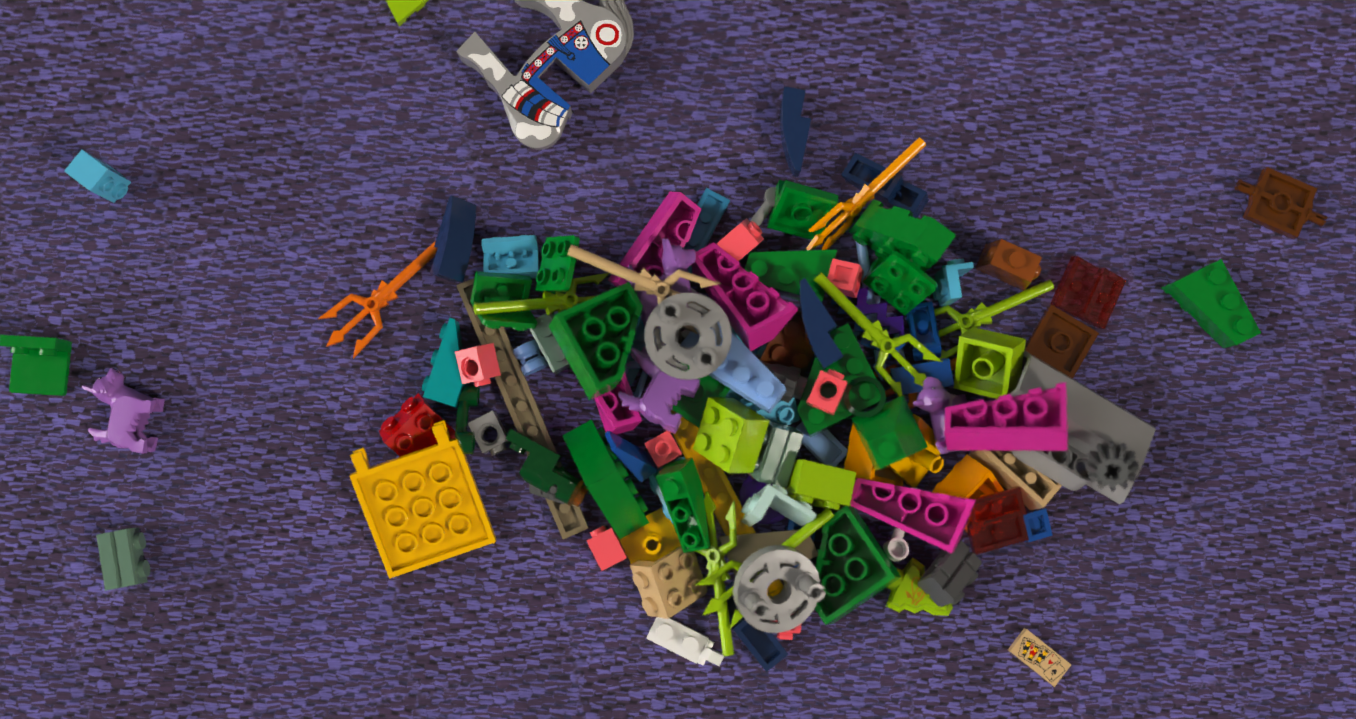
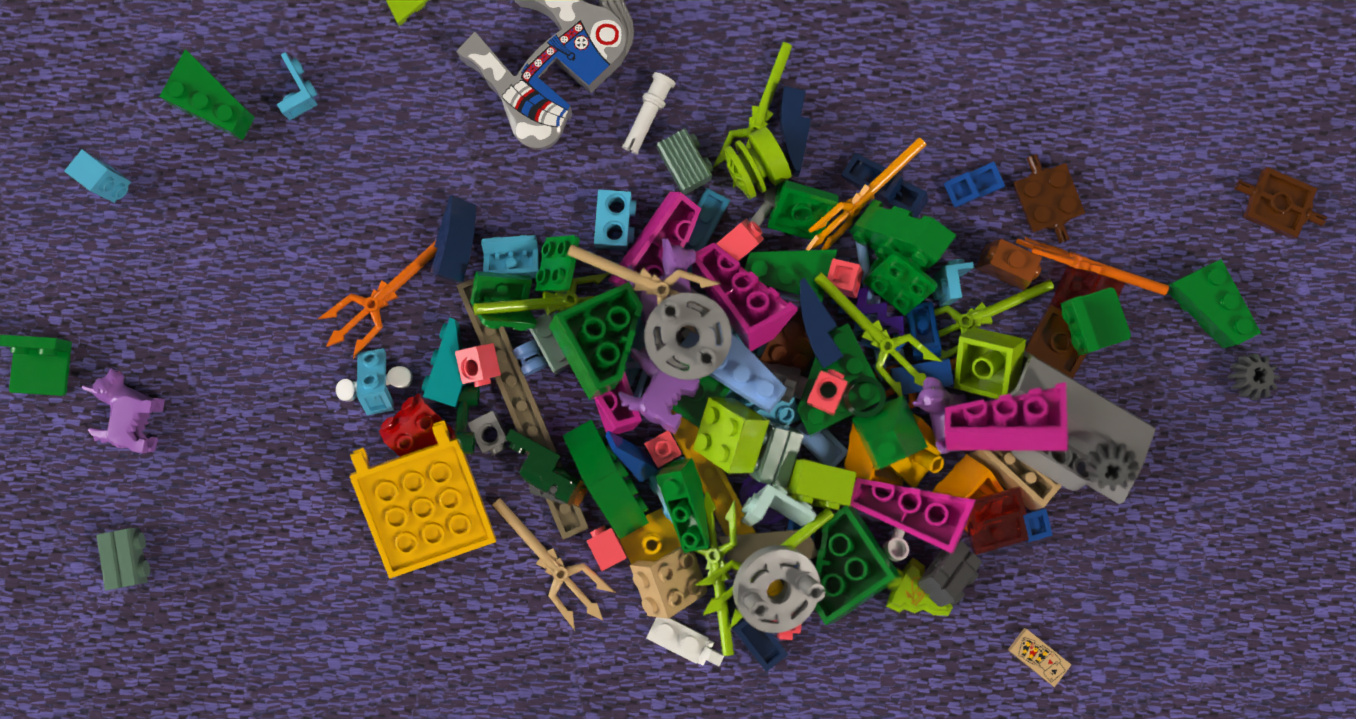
(205, 98): none -> green wedge
(297, 103): none -> medium azure bracket
(372, 382): none -> medium azure bracket
(397, 377): none -> white bar
(555, 567): none -> tan piece
(608, 220): none -> medium azure brick
(653, 102): none -> white pin
(685, 161): none -> sand green brick
(756, 163): none -> lime wheel
(760, 113): none -> lime piece
(974, 185): none -> blue slope
(1048, 198): none -> reddish brown plate
(1081, 262): none -> orange piece
(1095, 321): none -> green bracket
(1246, 369): none -> dark grey gear

